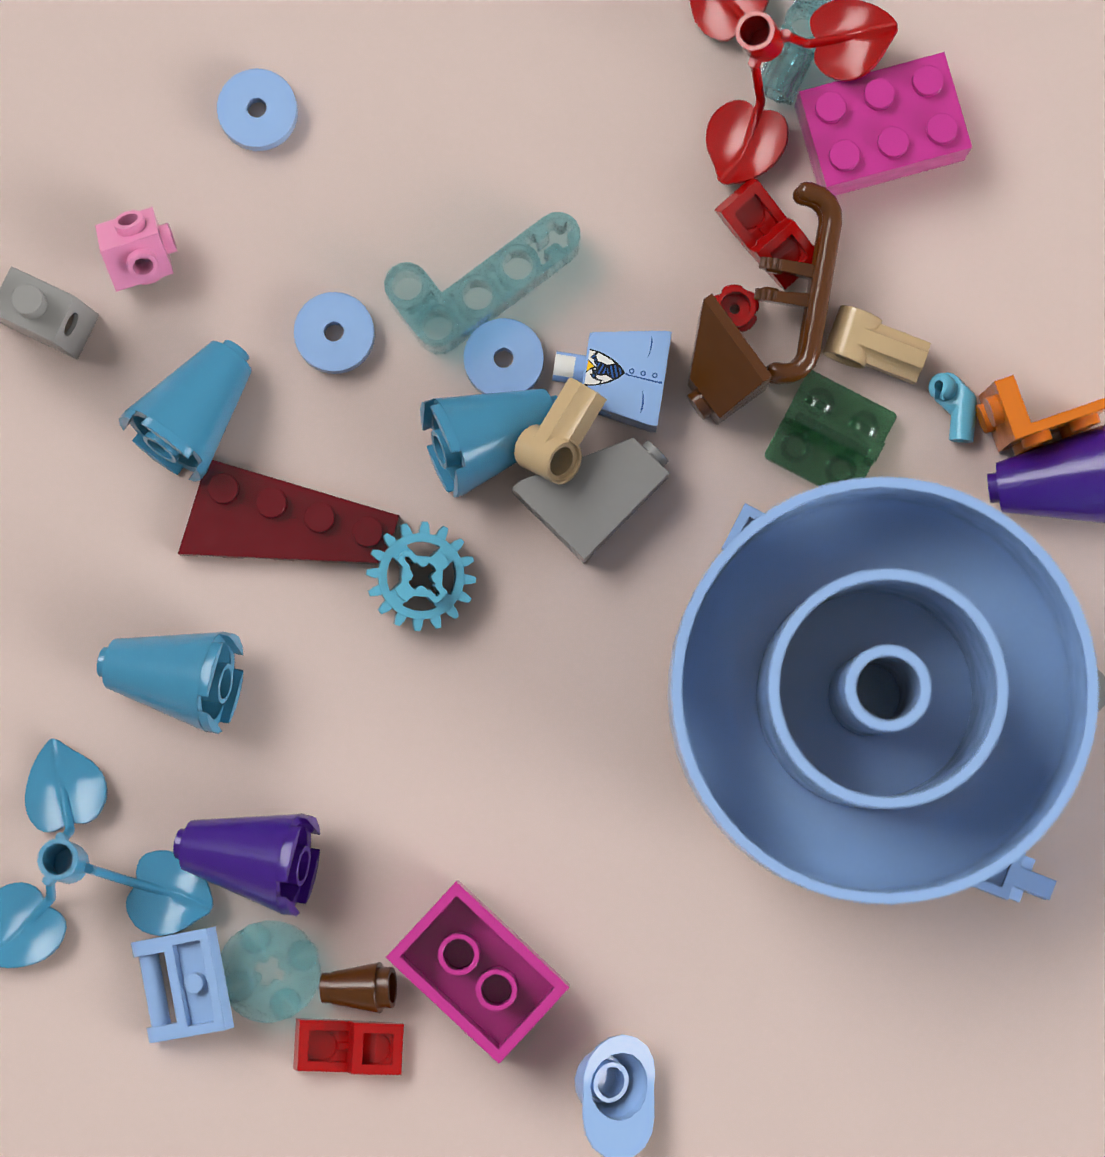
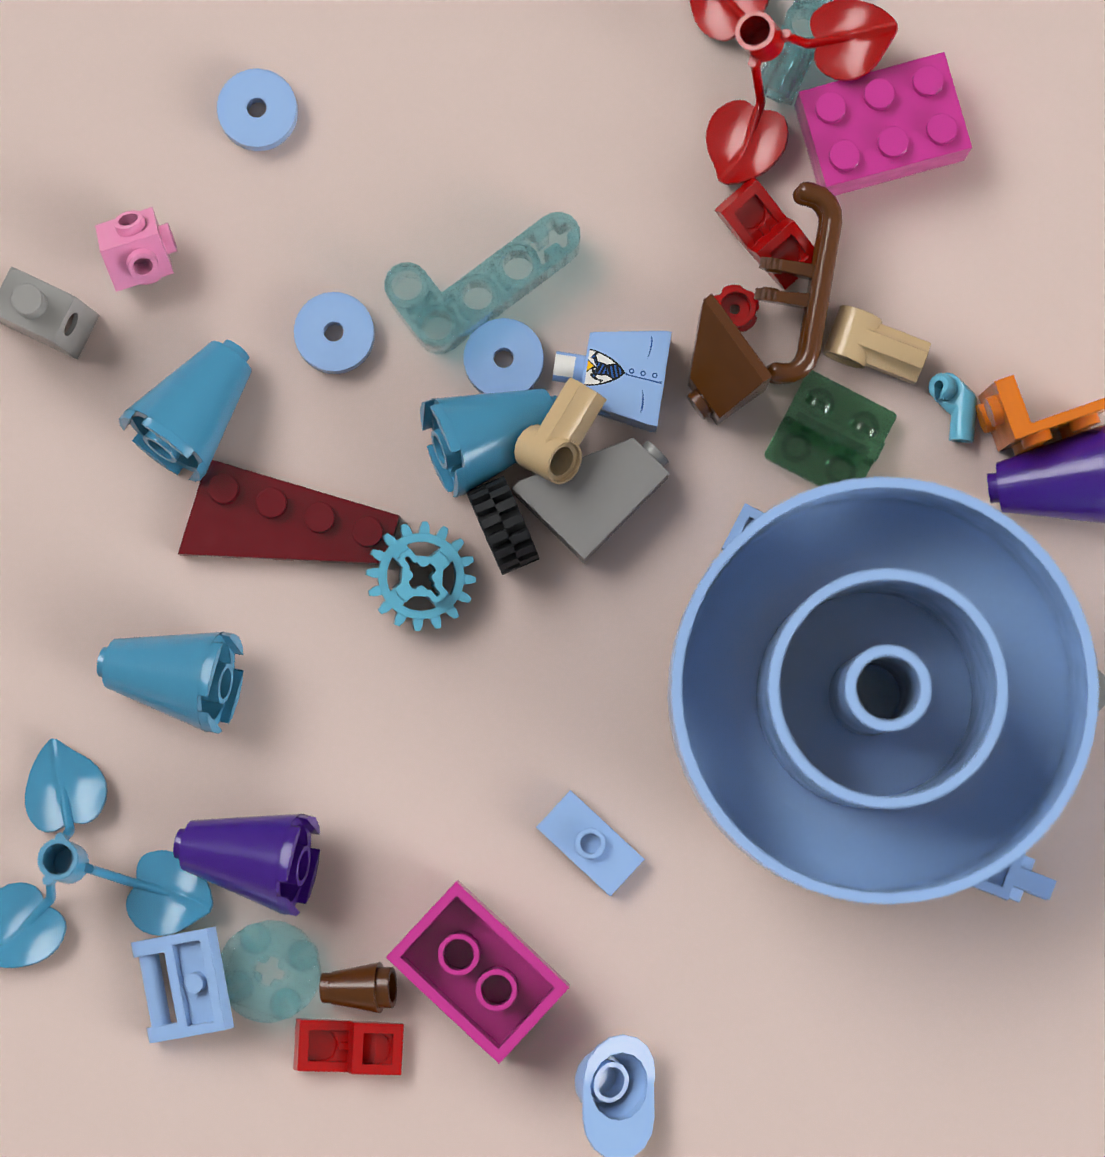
(503, 525): none -> black tyre
(590, 843): none -> light blue plate

